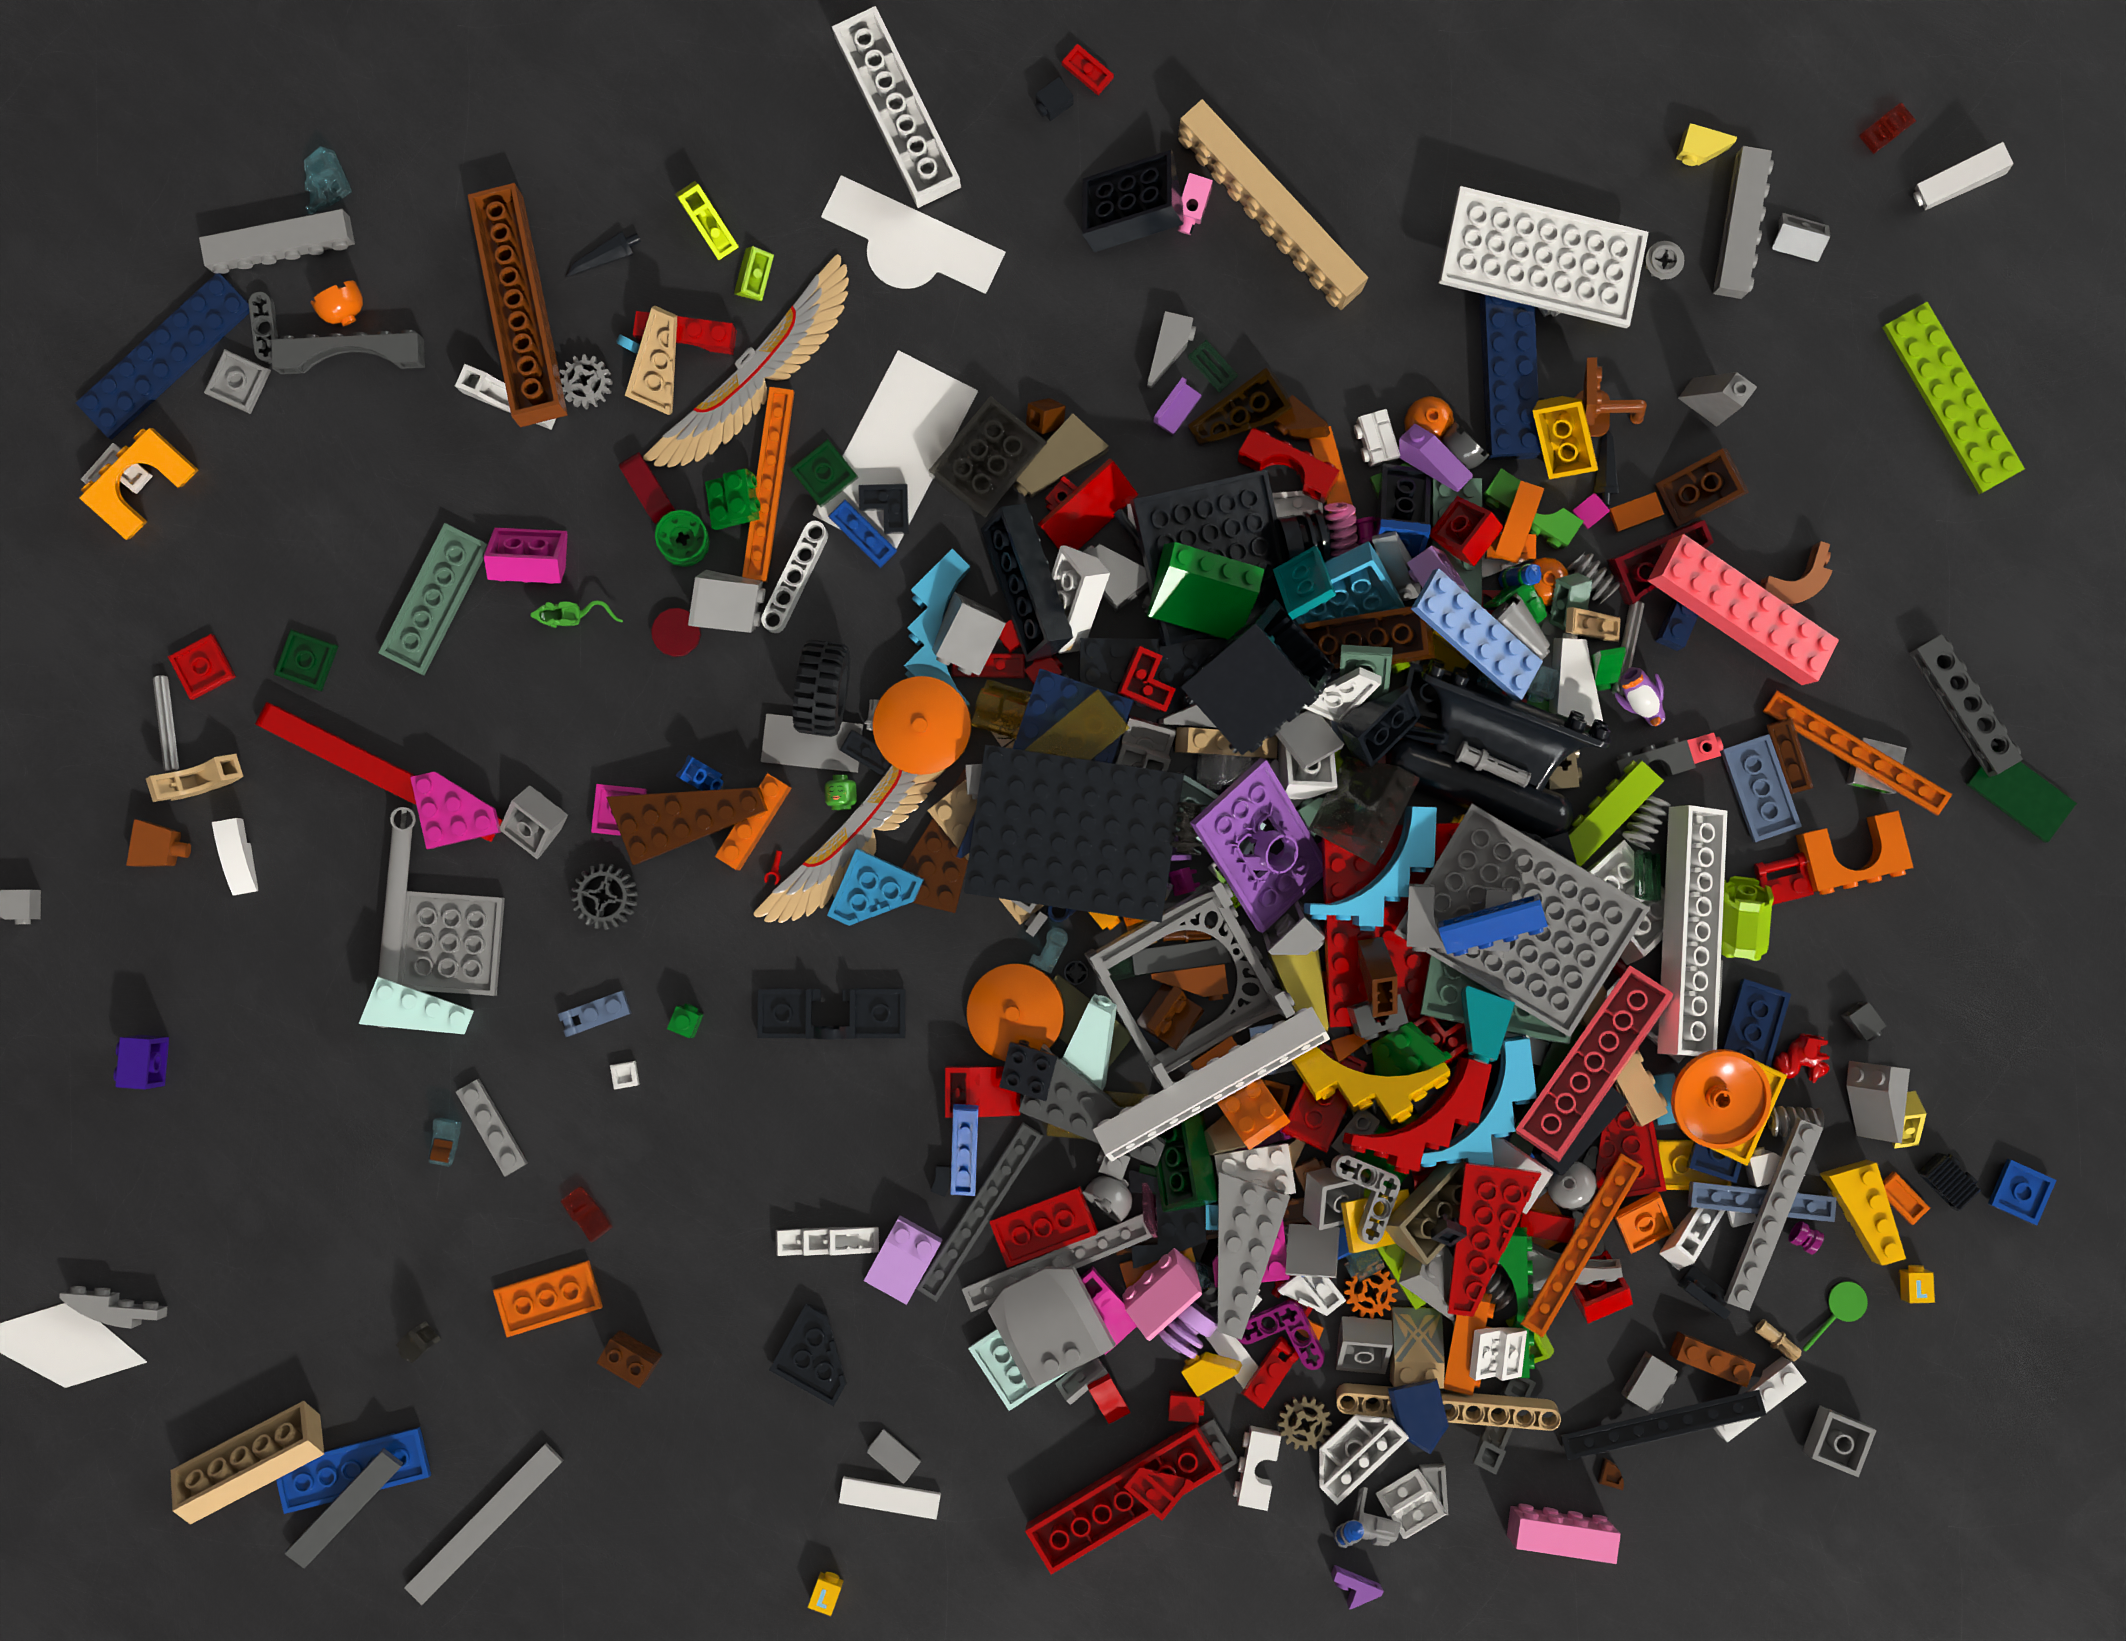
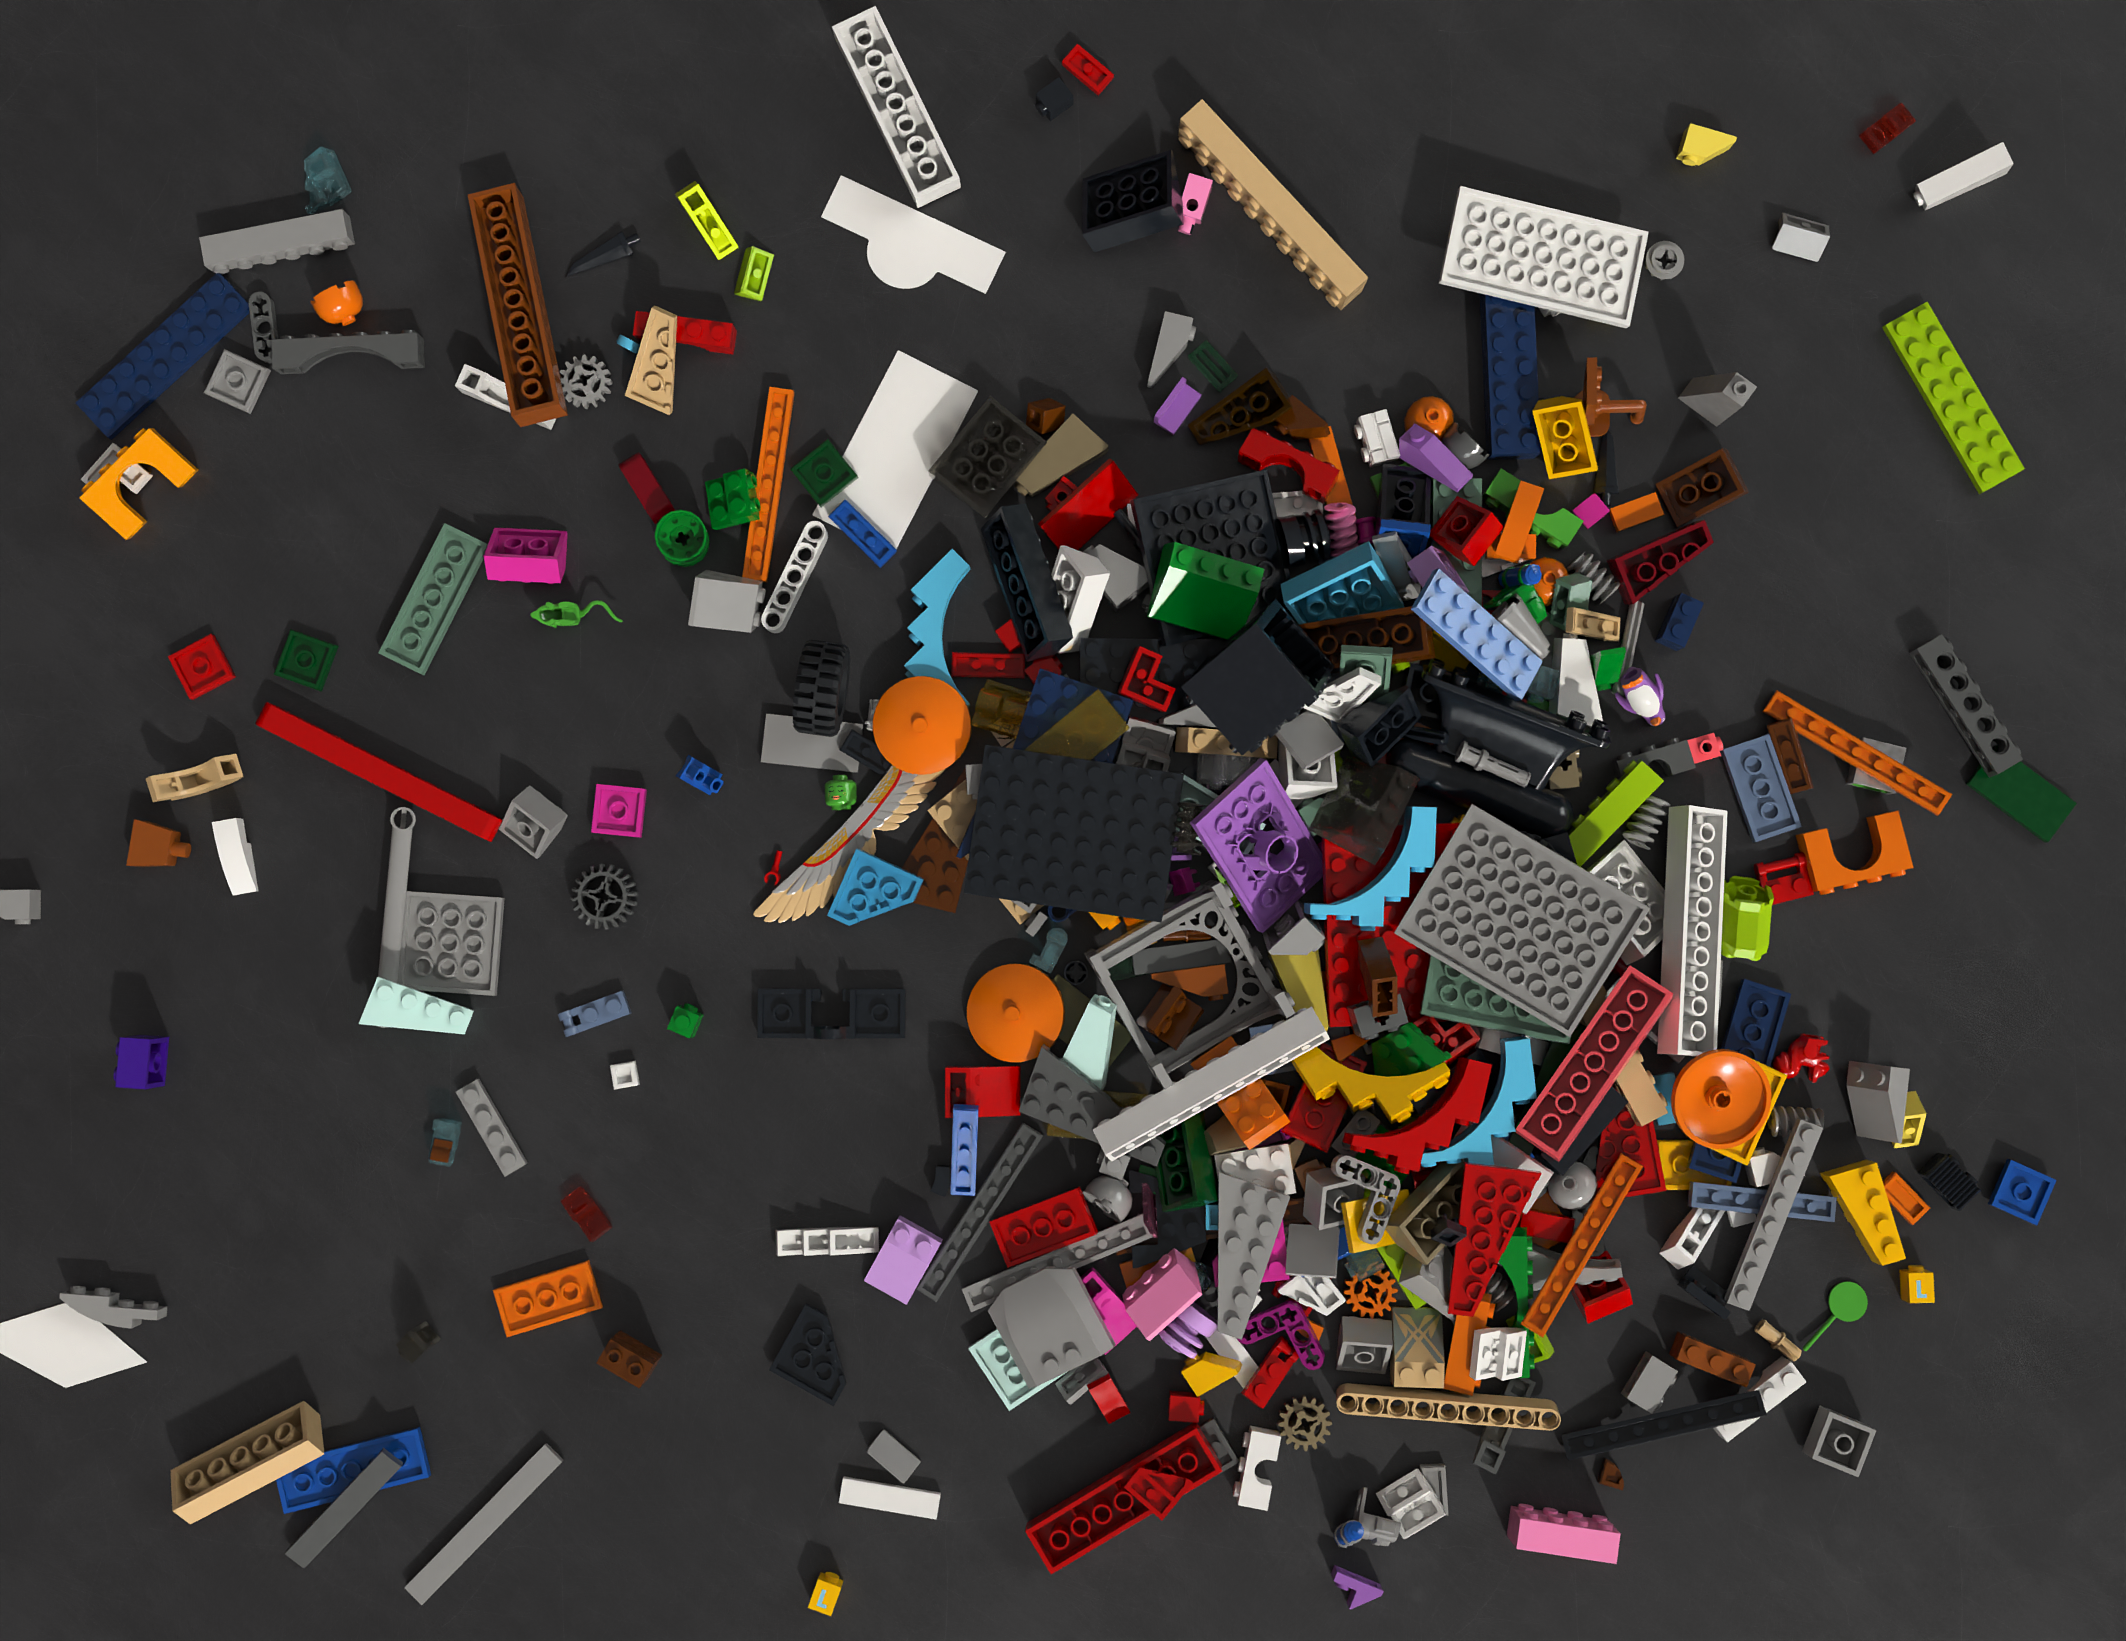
(165, 723): light grey axle -> none
(450, 812): dark pink plate -> none
(669, 820): reddish brown wing -> none
(673, 634): dark red tile -> none
(744, 391): piece -> none
(748, 832): orange brick -> none
(890, 499): black plate -> none
(967, 634): light grey slope -> none
(1028, 1070): black hinge -> none
(1304, 582): teal plate -> none
(1356, 1452): white wedge -> none
(1420, 1412): dark blue tile -> none
(1423, 927): light grey arch -> none
(1485, 1023): teal slope -> none
(1493, 924): blue slope -> none
(1643, 1222): orange plate -> none
(1652, 876): clear green tile -> none
(1742, 222): light grey brick -> none
(1743, 610): coral brick -> none
(1805, 1237): magenta wheel -> none
(1810, 582): nougat arch -> none
(1864, 1021): dark grey brick -> none

